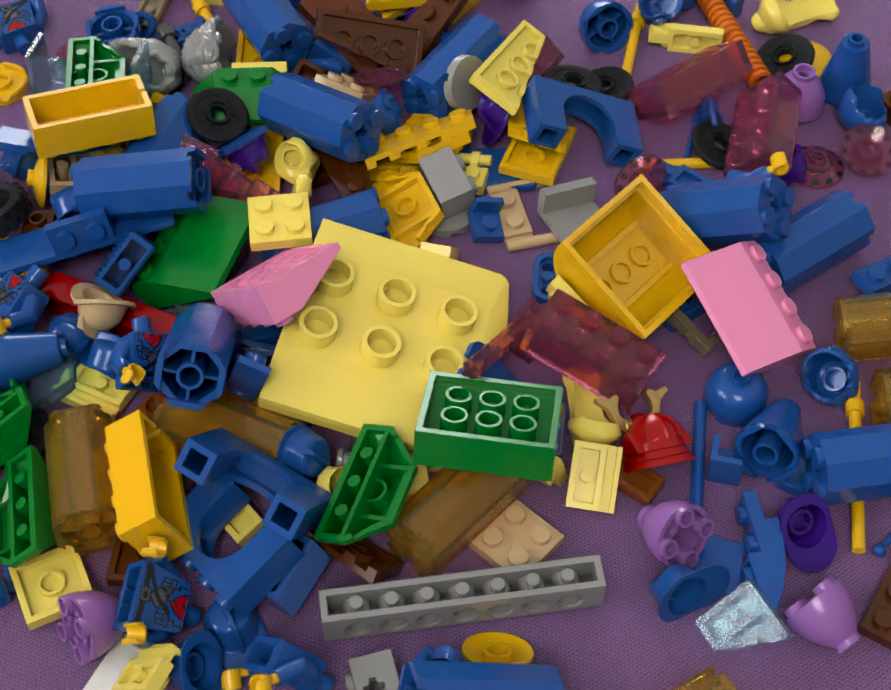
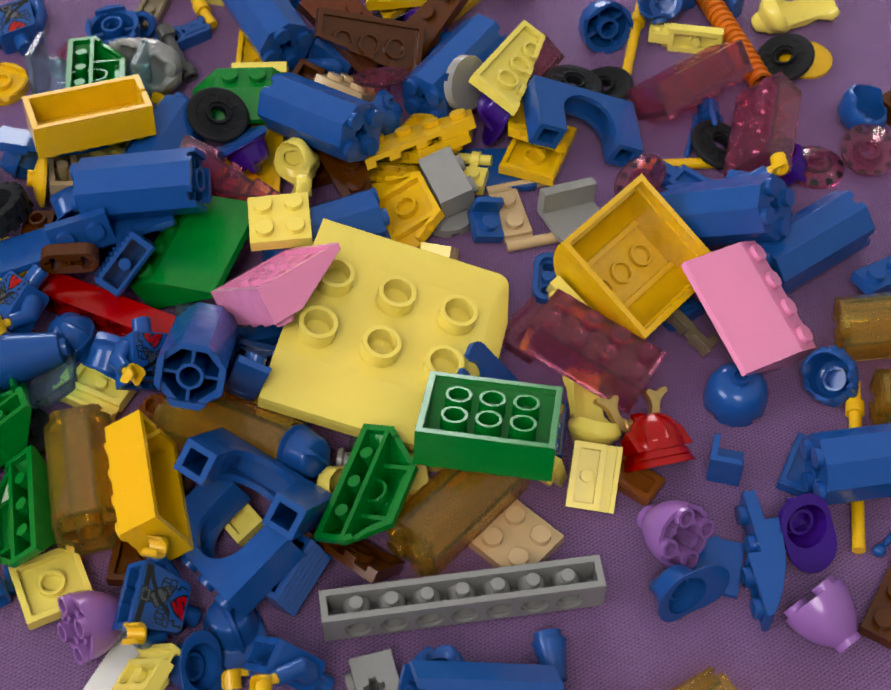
(70, 258): none -> reddish brown beam
(98, 308): tan helmet -> none
(207, 49): light grey hair -> none
(497, 648): yellow dish -> none
(498, 345): clear pink axle -> none
(551, 649): none -> blue cone
(698, 451): blue bar -> none
(742, 620): clear light blue wing -> none
(771, 441): blue cone -> none
(812, 90): medium lavender piece -> none
(846, 67): blue cone -> none

